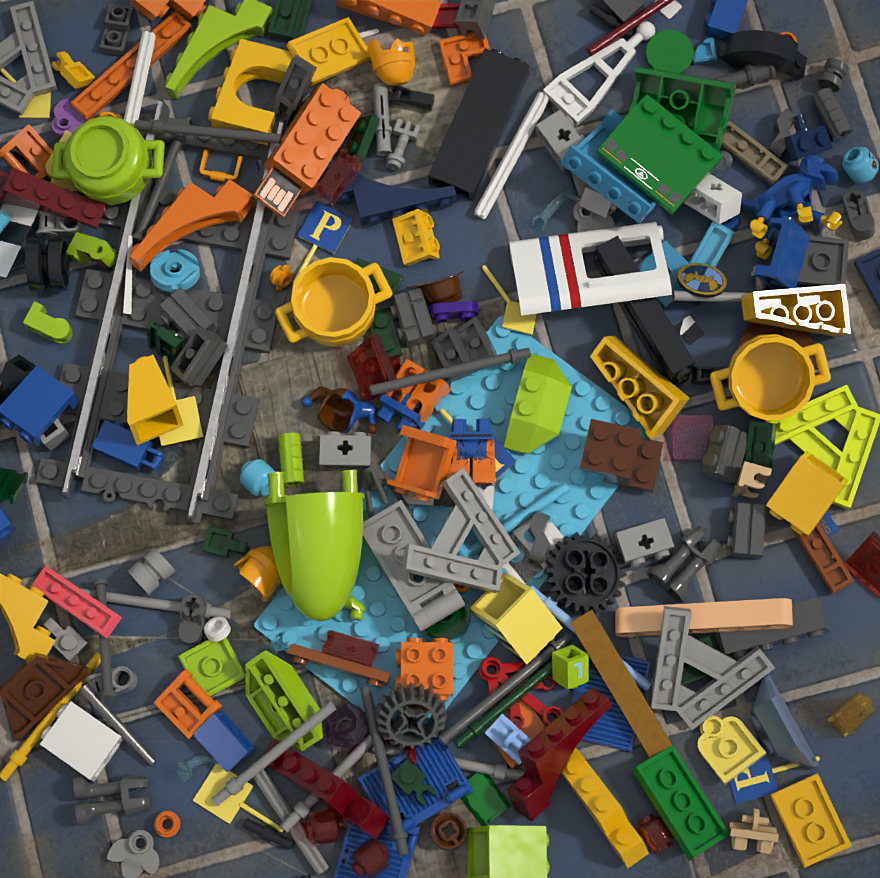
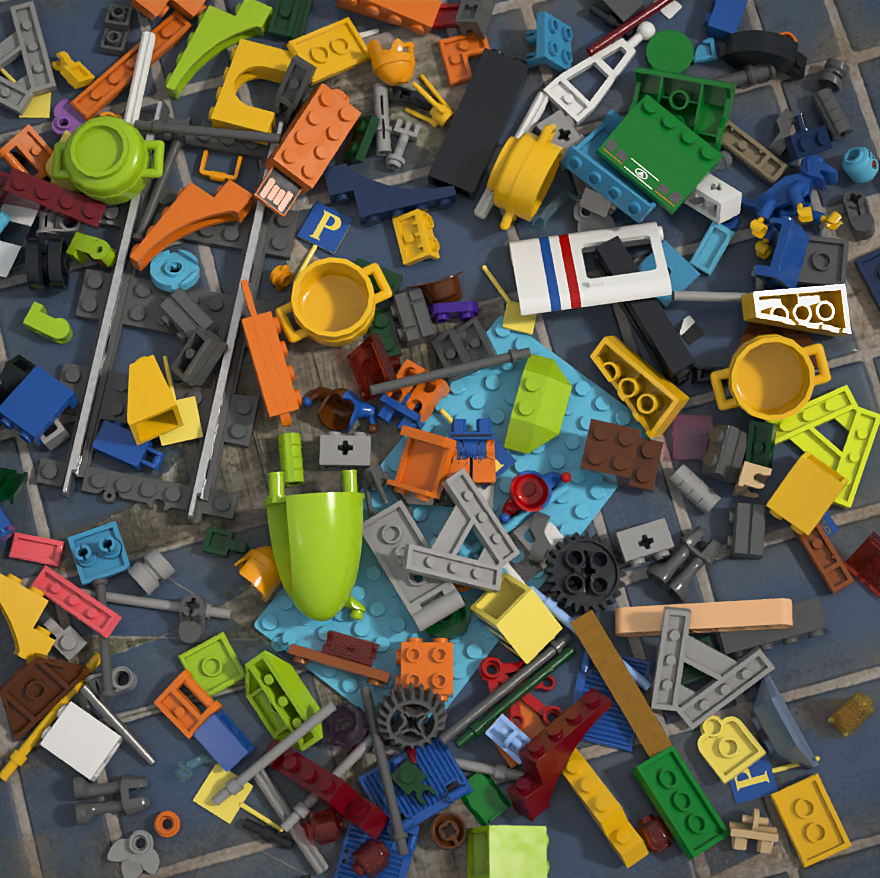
(37, 549): none -> coral tile
(99, 553): none -> dark azure plate
(128, 280): white sticker -> none
(166, 342): dark green plate -> none
(217, 629): white tile -> none
(255, 477): medium azure head -> none
(269, 362): none -> orange piece
(338, 177): clear red hinge -> none
(441, 111): none -> yellow plant
(524, 174): none -> yellow piece
(531, 492): none -> red piece
(552, 43): none -> dark azure plate
(570, 667): lime brick -> none
(694, 489): none -> light grey axle
(701, 280): shield -> none

